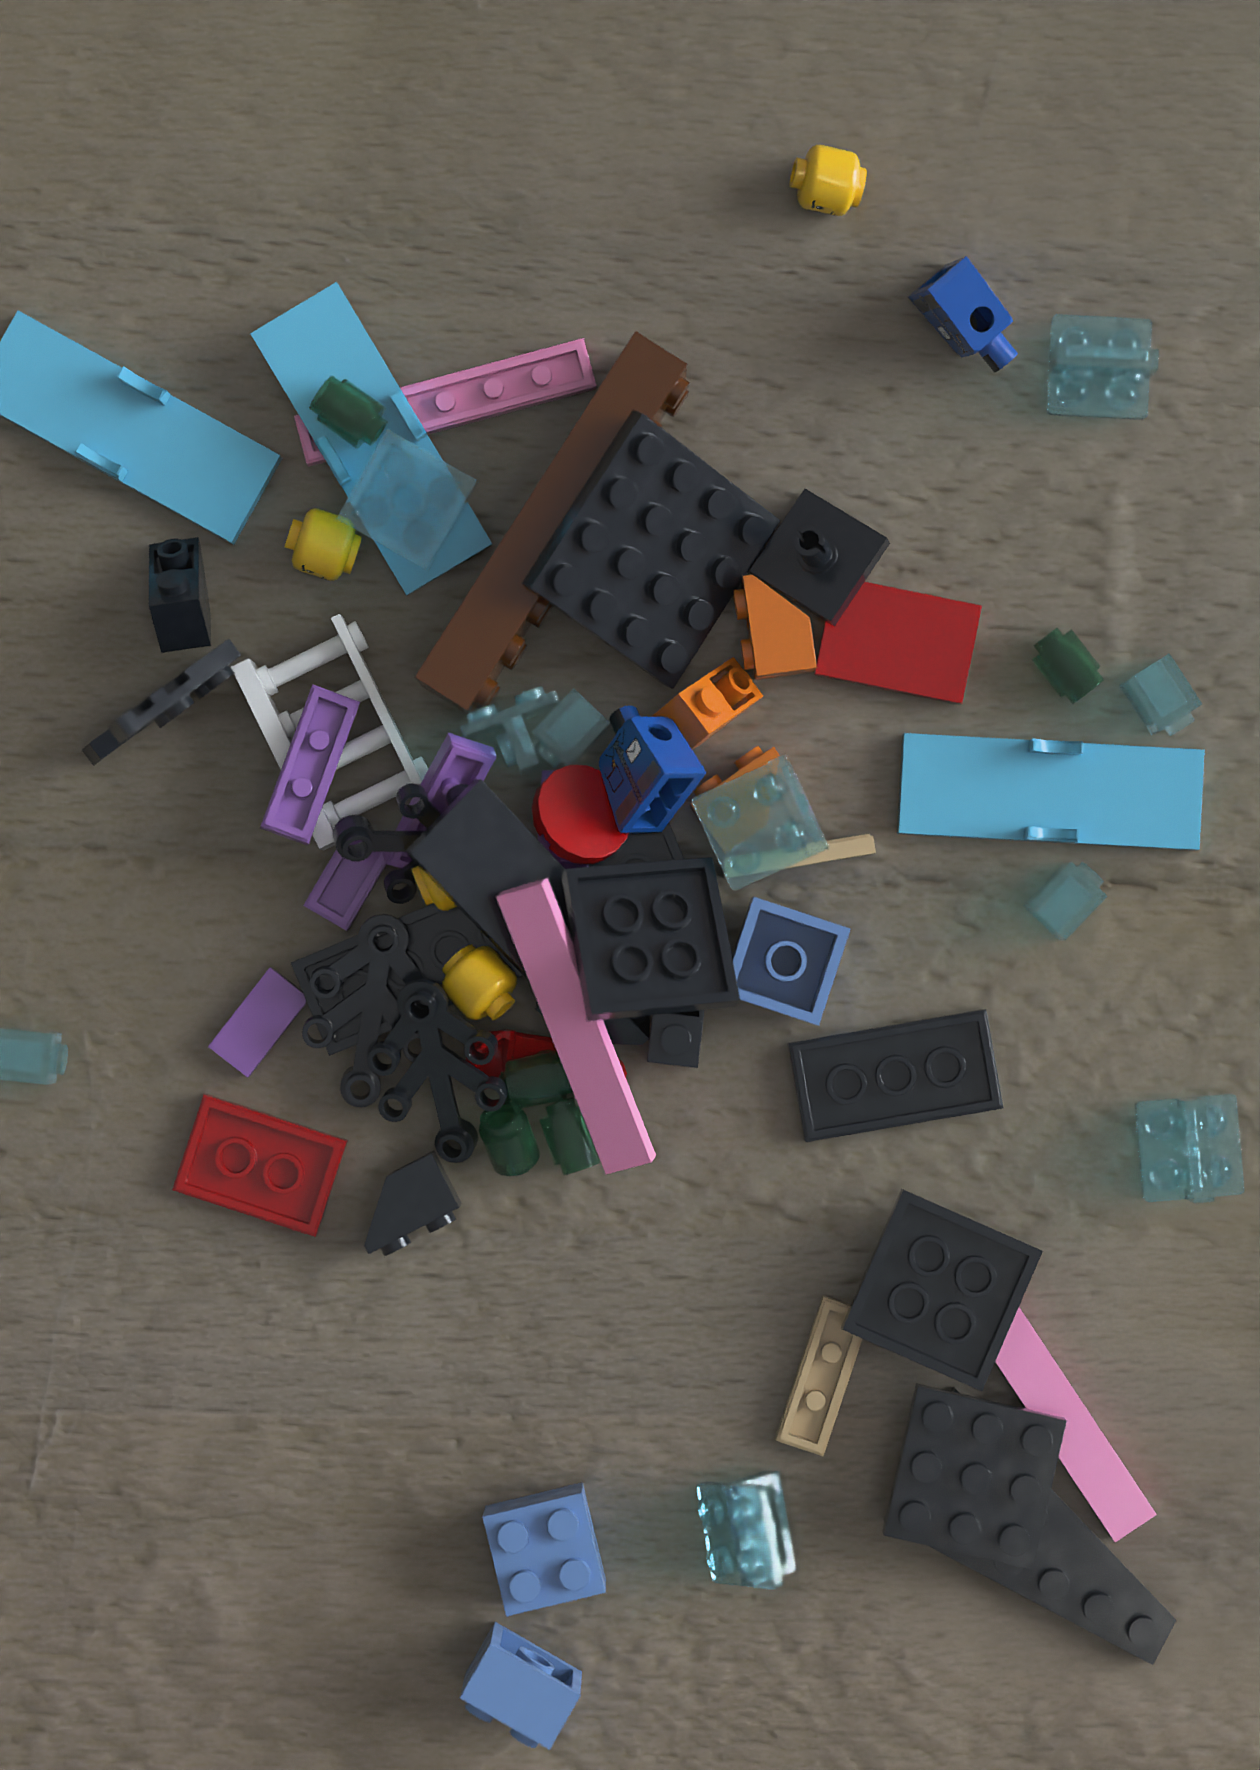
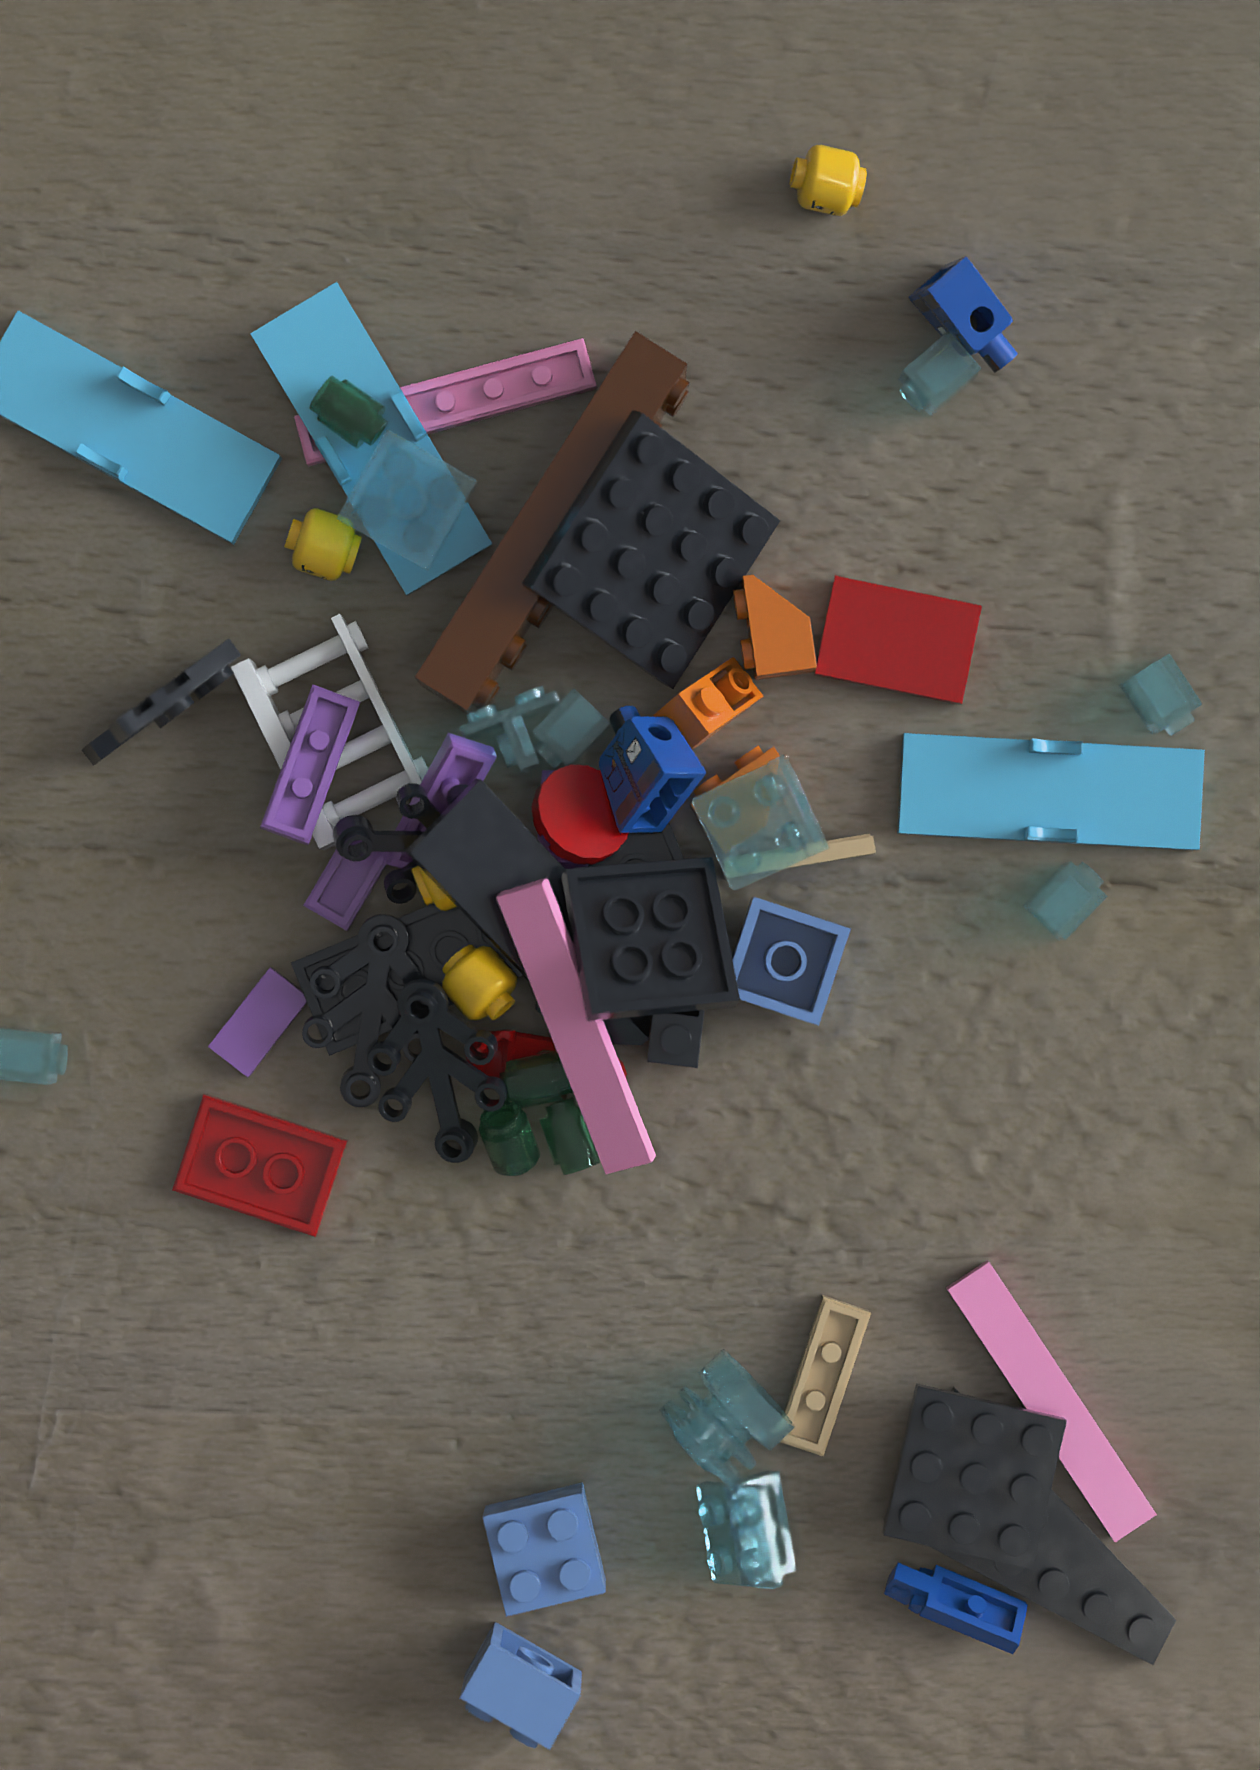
(179, 595): black slope -> none
(411, 1199): black slope -> none
(726, 1419): none -> clear light blue wheel
(819, 557): black tile -> none
(895, 1075): black tile -> none
(938, 374): none -> clear light blue brick
(941, 1289): black plate -> none
(960, 1604): none -> blue hinge
(1067, 664): clear green brick -> none
(1100, 367): clear light blue bracket -> none
(1189, 1148): clear light blue bracket -> none

